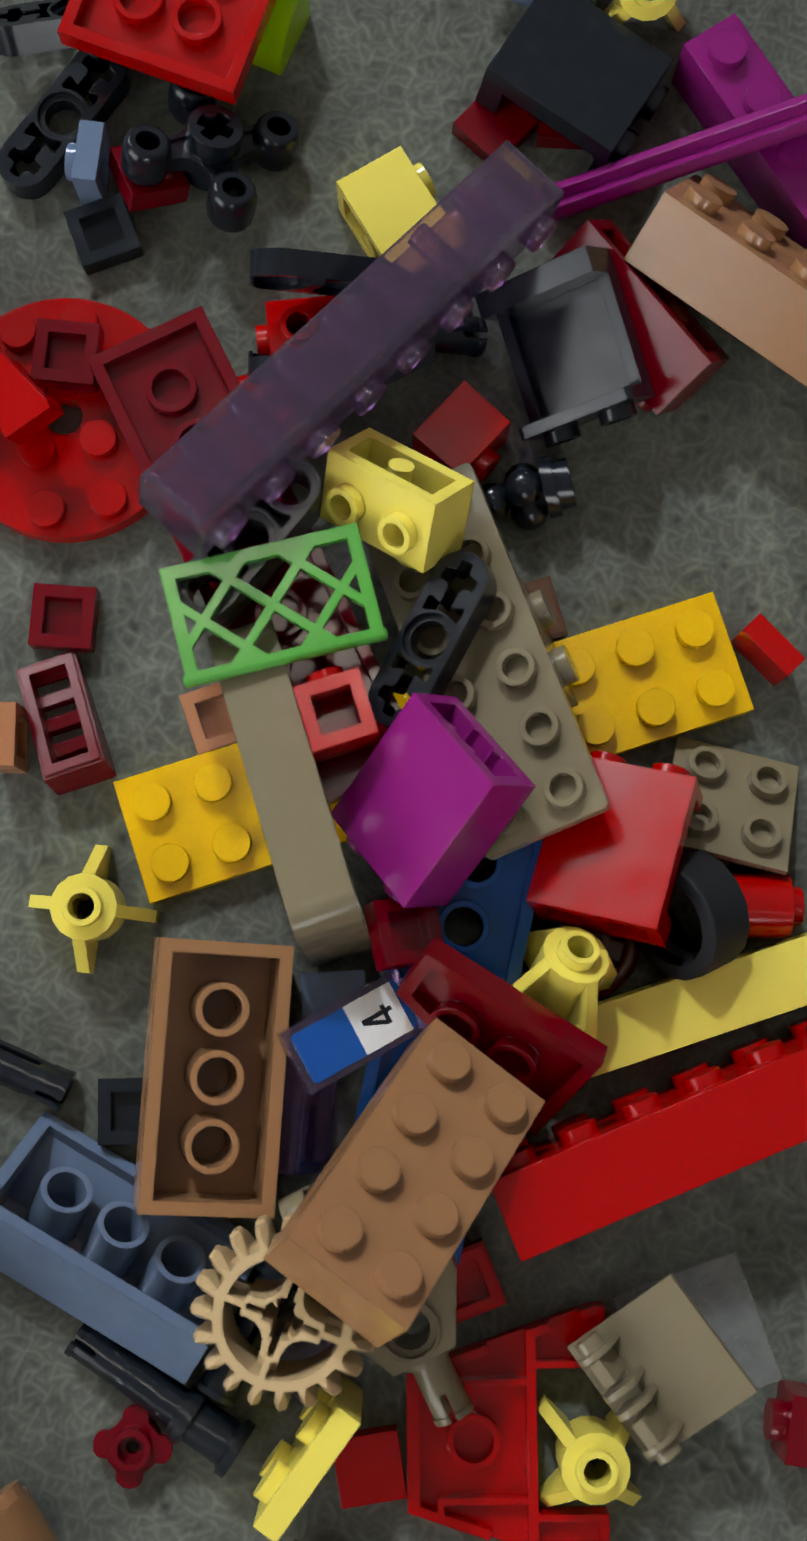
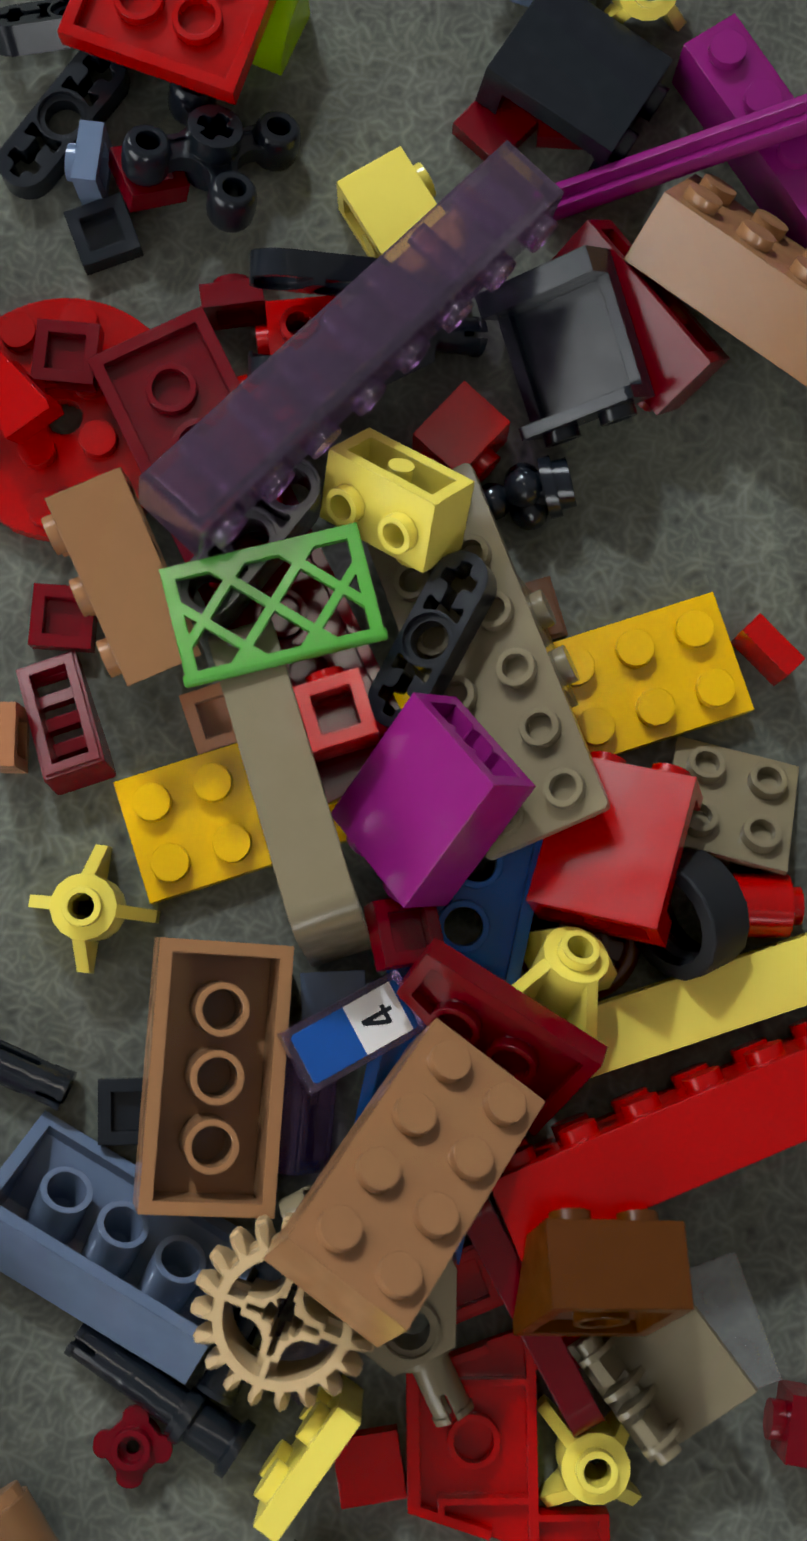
(117, 574): none -> medium nougat brick
(232, 302): none -> dark red plate
(547, 1351): none -> dark red beam
(603, 1275): none -> reddish brown slope

